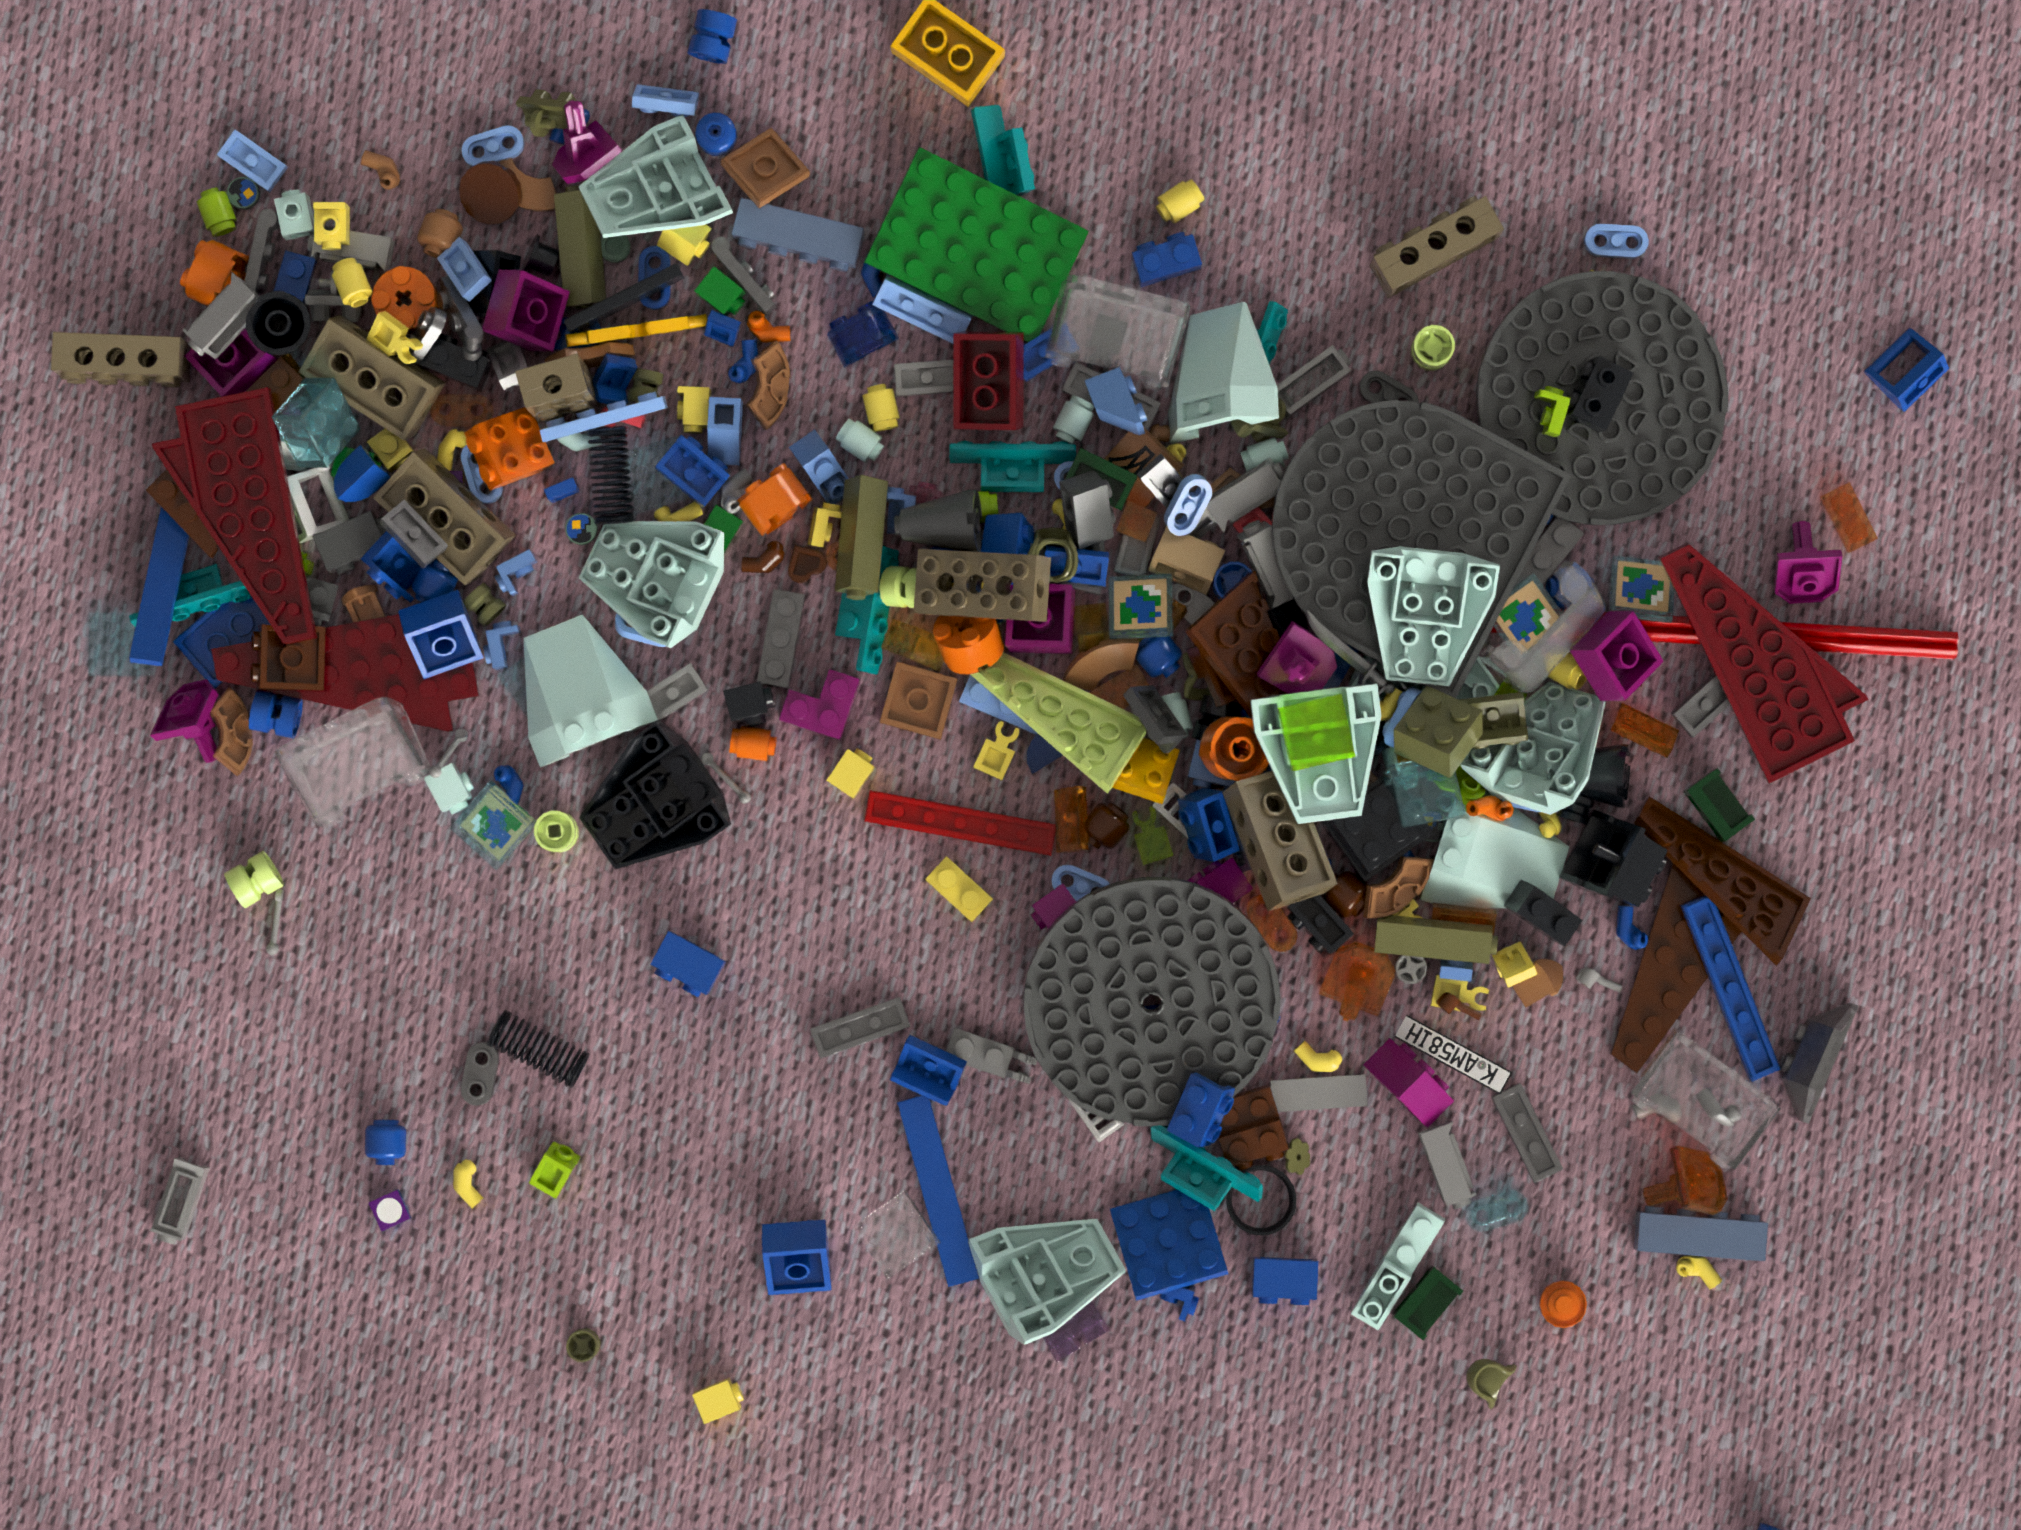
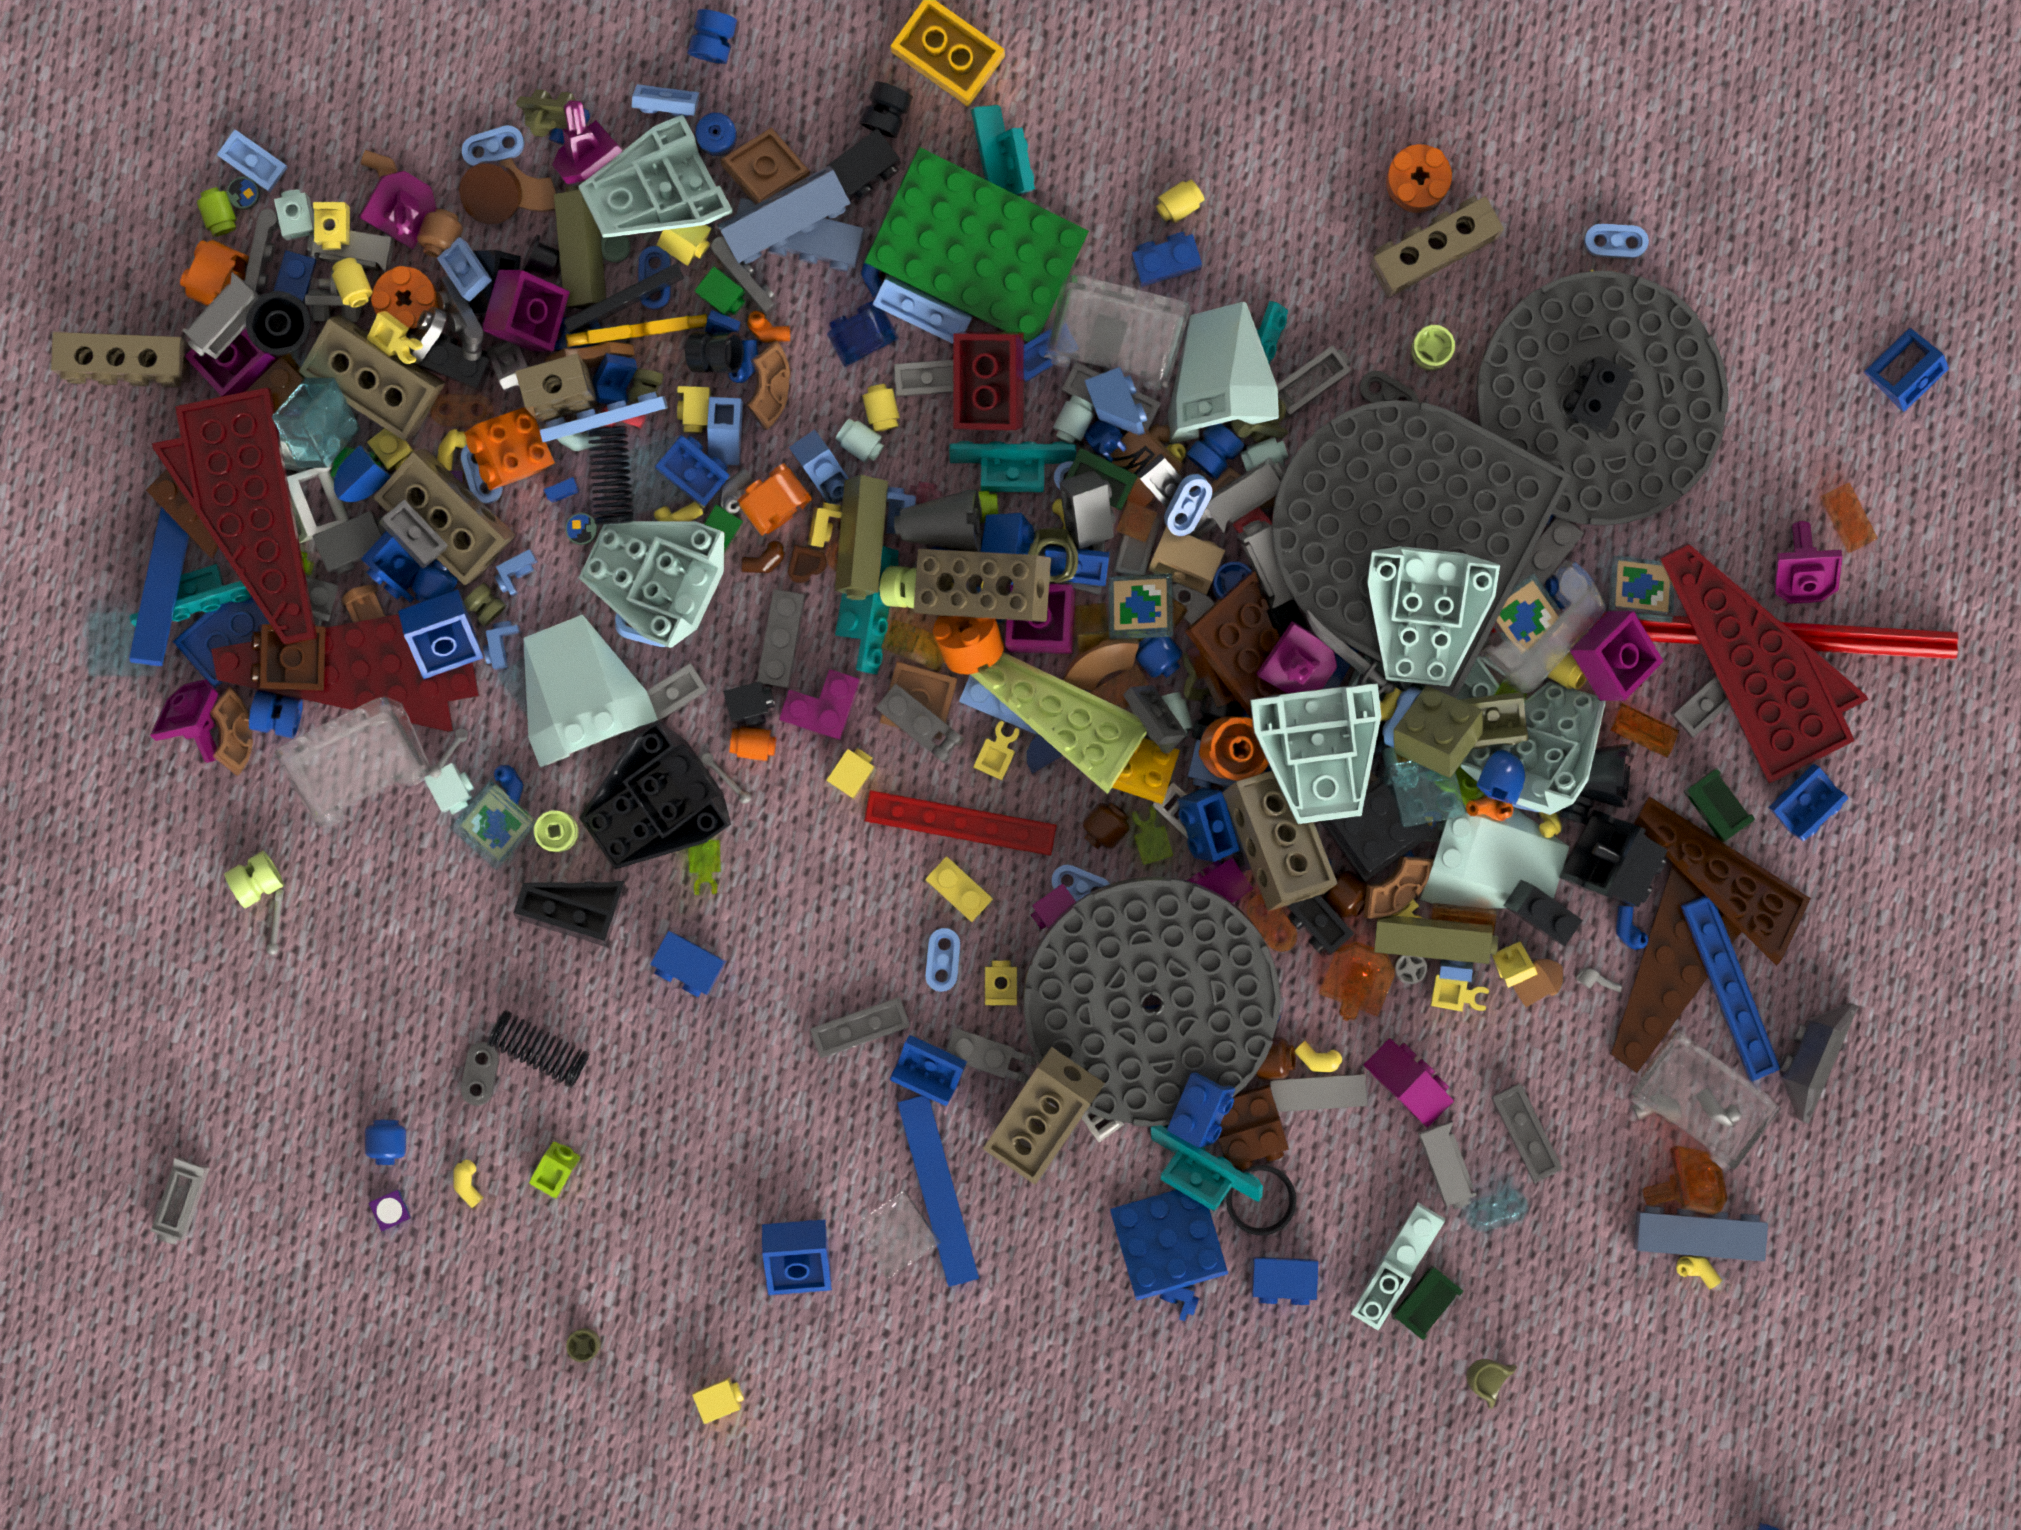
(399, 206): none -> magenta piece
(572, 908): none -> black wedge
(705, 860): none -> clear neon green plate
(714, 352): none -> black wheel
(784, 214): none -> sand blue brick
(865, 165): none -> black brick
(888, 98): none -> black wheel
(918, 722): none -> flat silver plate
(942, 959): none -> light blue plate
(1004, 996): none -> light yellow brick
(1030, 1147): none -> dark tan brick
(1044, 1273): light aqua wedge -> none
(1071, 819): clear orange plate -> none
(1085, 1324): clear purple legs -> none
(1104, 439): none -> blue plate
(1215, 450): none -> blue wheel
(1279, 1060): none -> reddish brown head
(1297, 1157): olive plant -> none
(1316, 732): clear neon green plate -> none
(1430, 164): none -> orange brick
(1449, 1002): reddish brown hand -> none
(1453, 1054): sticker -> none
(1502, 777): none -> blue brick
(1553, 416): lime bracket -> none
(1563, 1304): orange plate -> none
(1808, 803): none -> blue bracket

